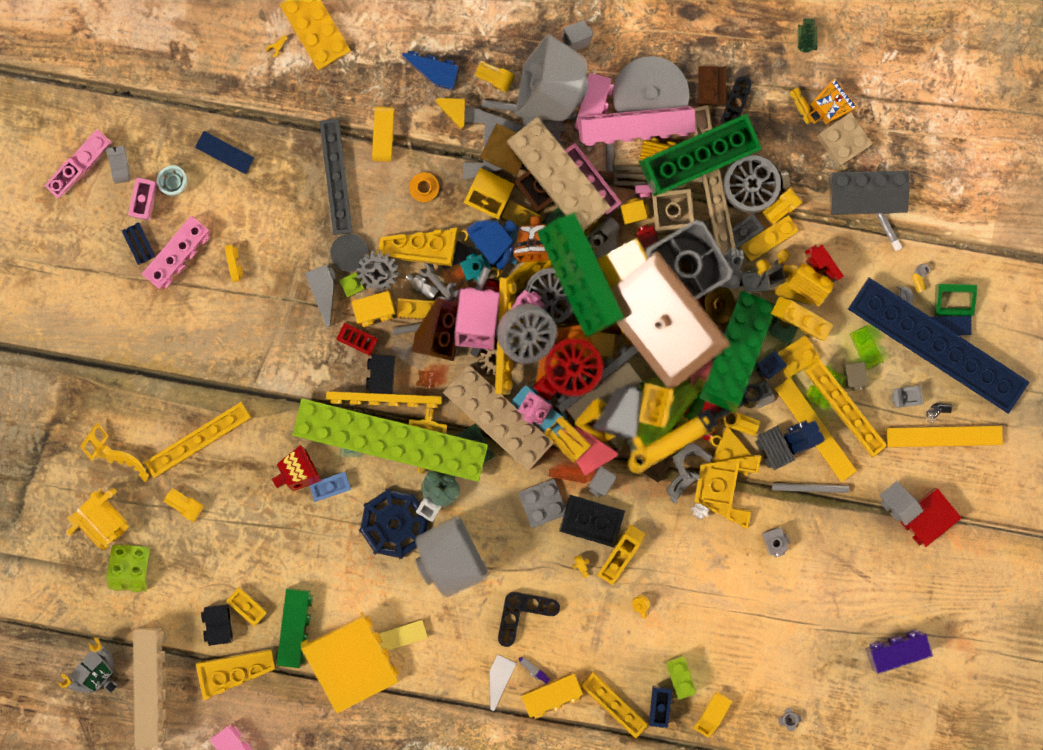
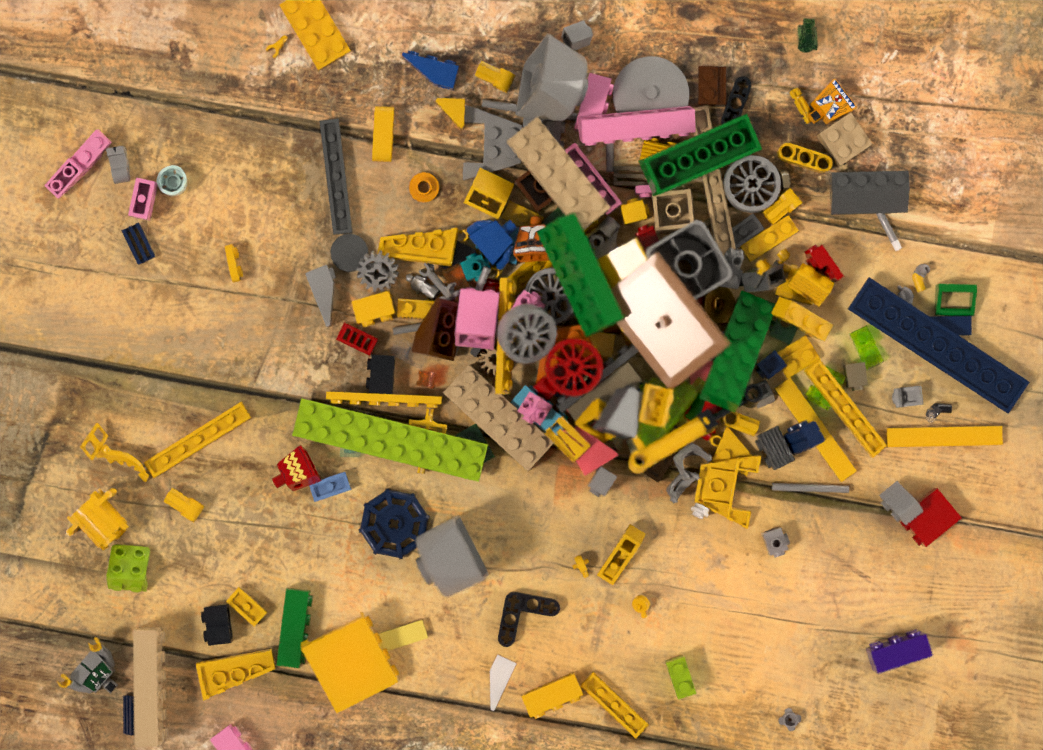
(128, 715): none -> dark blue tile
(176, 253): bright pink brick -> none
(224, 152): dark blue tile -> none
(351, 285): lime plate -> none
(428, 509): white brick -> none
(447, 482): sand green plate -> none
(499, 153): pearl gold slope -> none
(534, 671): piece -> none
(542, 503): light grey plate -> none
(567, 476): clear orange tile -> none
(591, 521): black plate -> none
(660, 706): dark blue brick -> none
(712, 715): yellow slope -> none
(795, 160): none -> yellow beam

